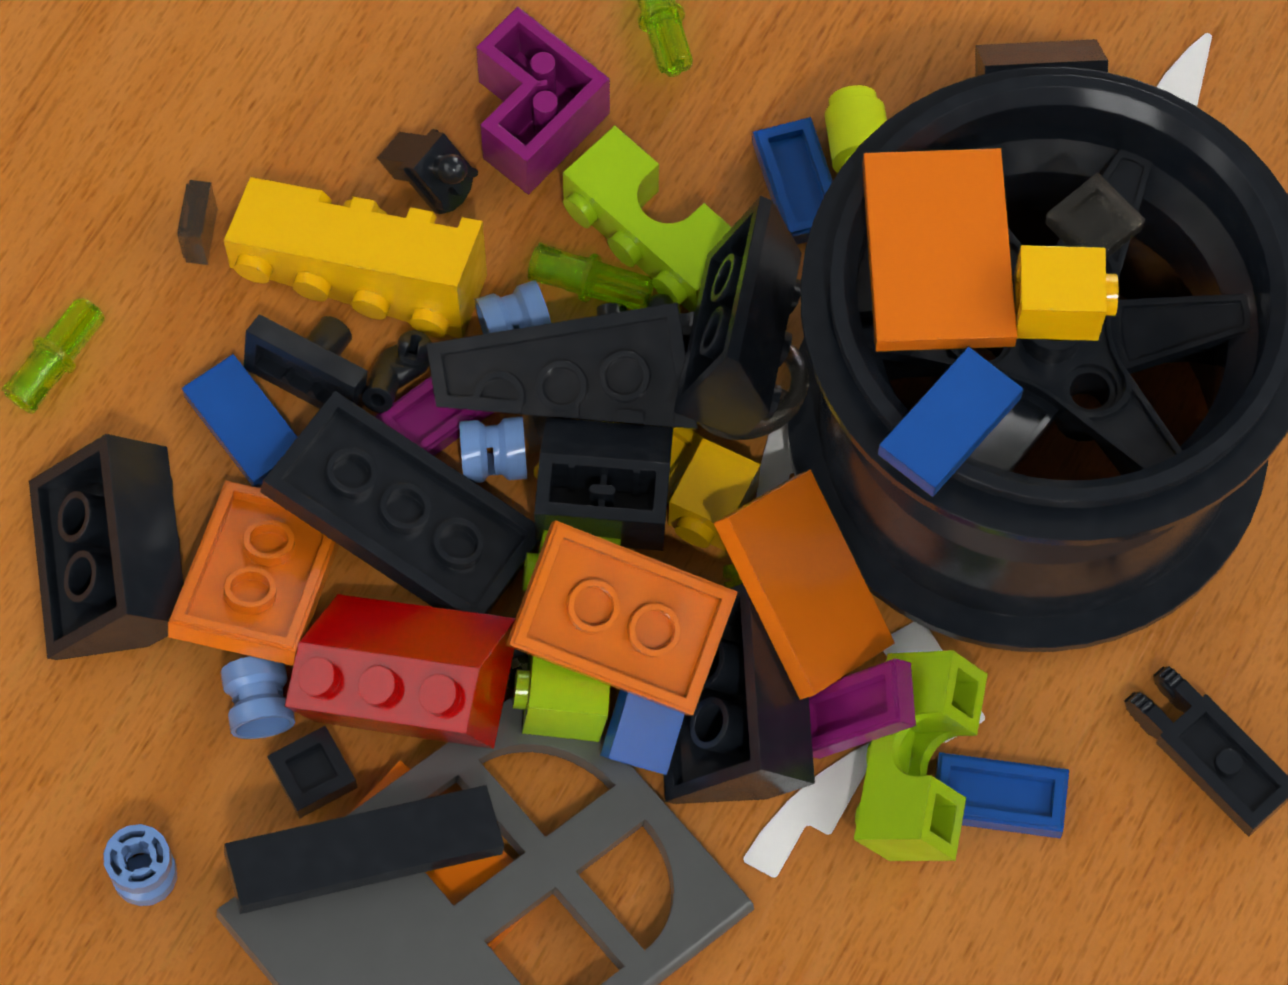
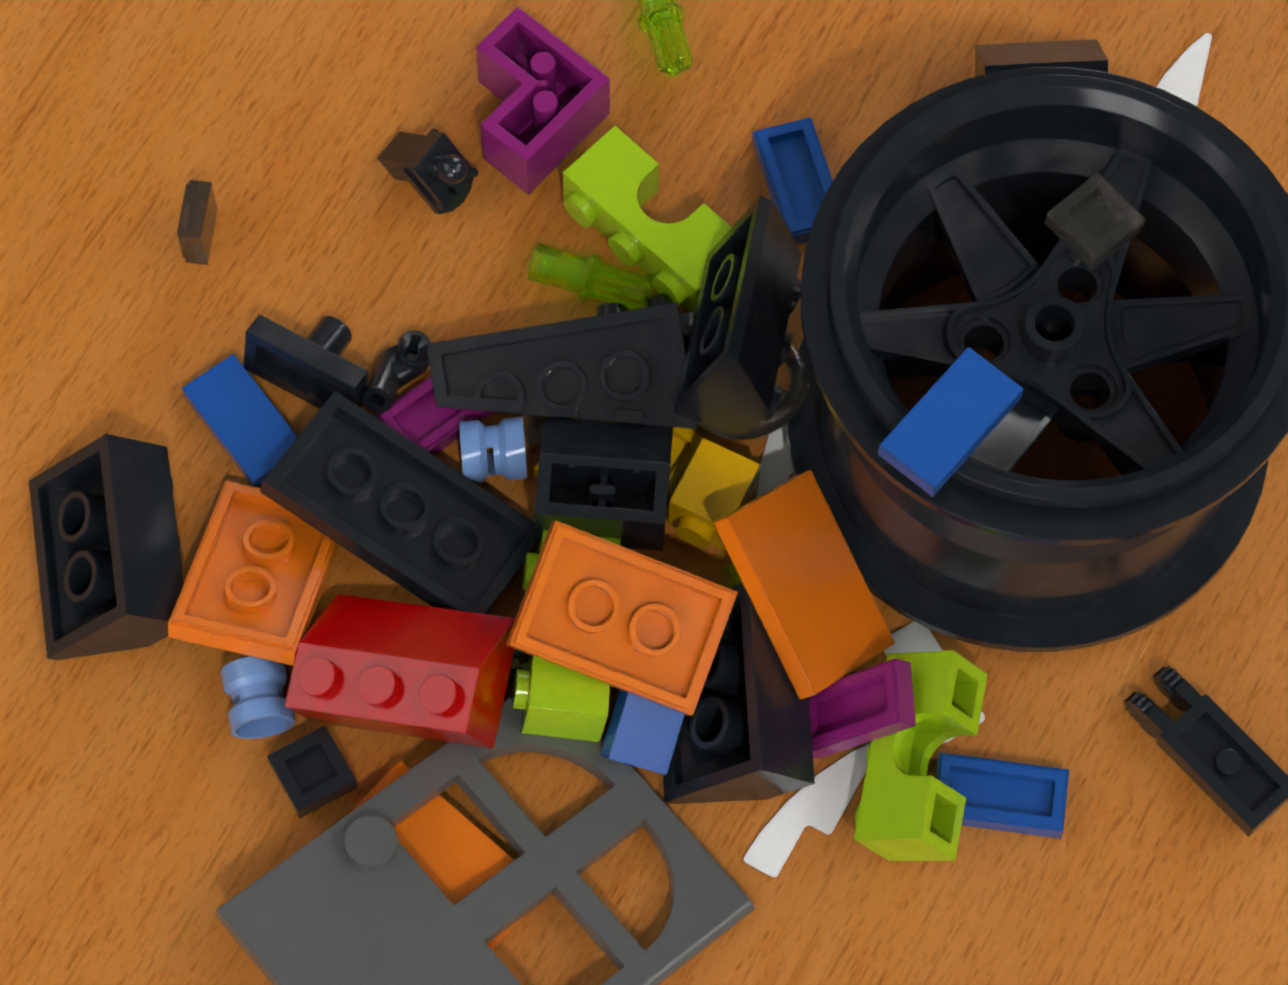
(53, 355): clear neon green axle -> none
(149, 875): medium blue wheel -> none
(360, 255): yellow wedge -> none
(363, 849): black tile -> none
(515, 311): medium blue wheel -> none
(850, 120): neon yellow brick -> none
(939, 250): orange tile -> none
(1063, 292): yellow brick -> none

